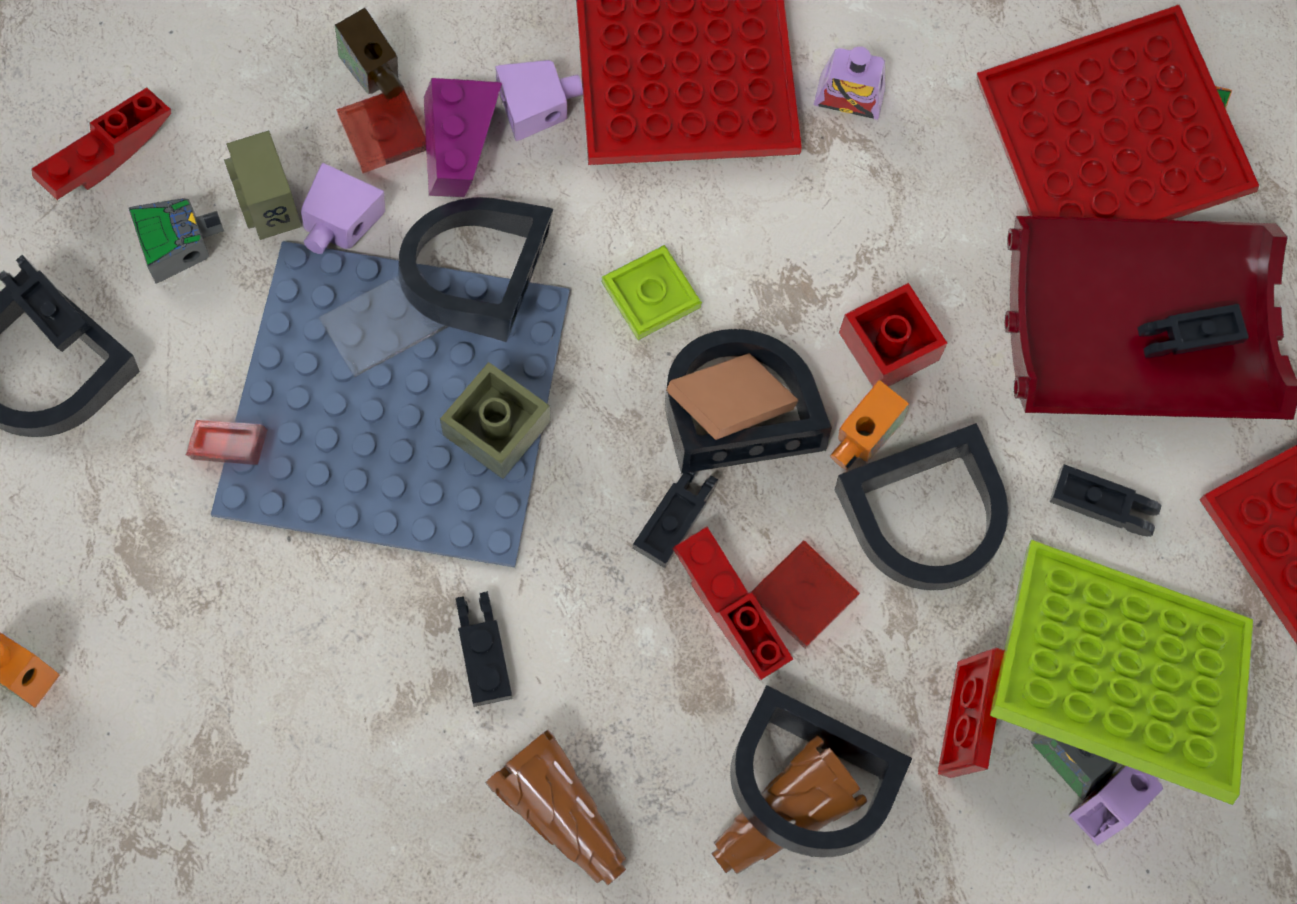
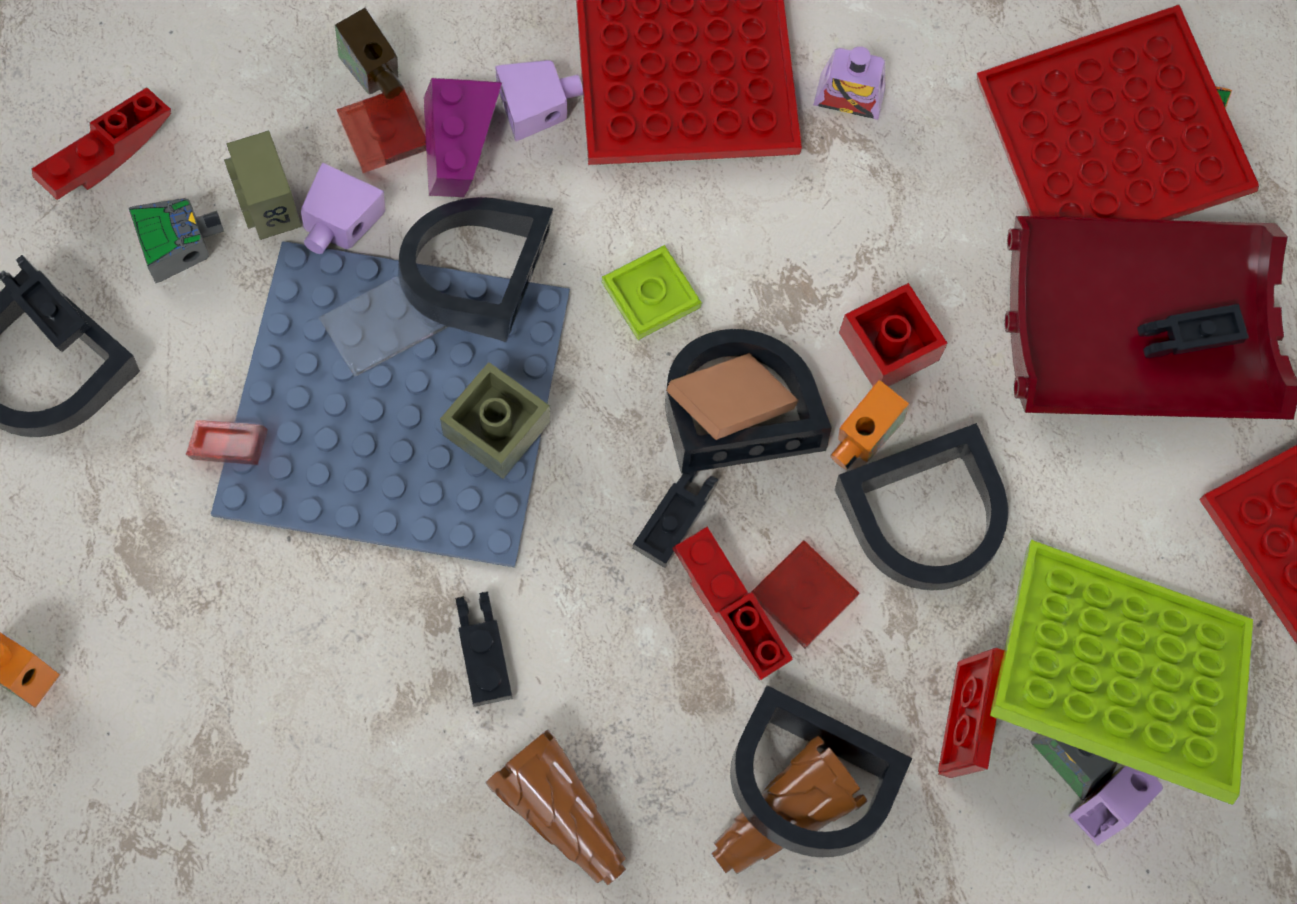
(1103, 500): black hinge -> none

